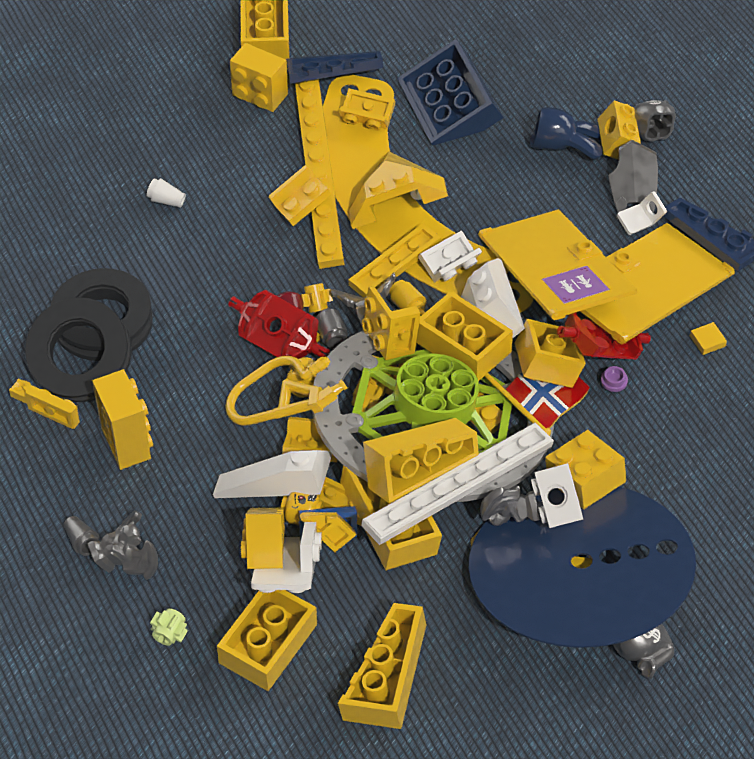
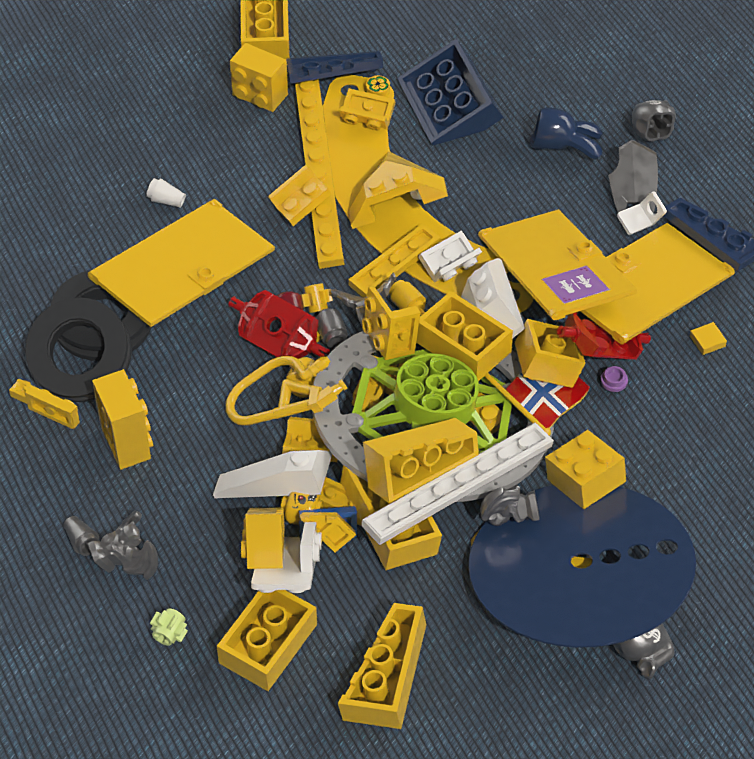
(181, 262): none -> yellow door
(378, 85): none -> yellow tile
(560, 478): white brick -> none
(617, 127): yellow brick -> none

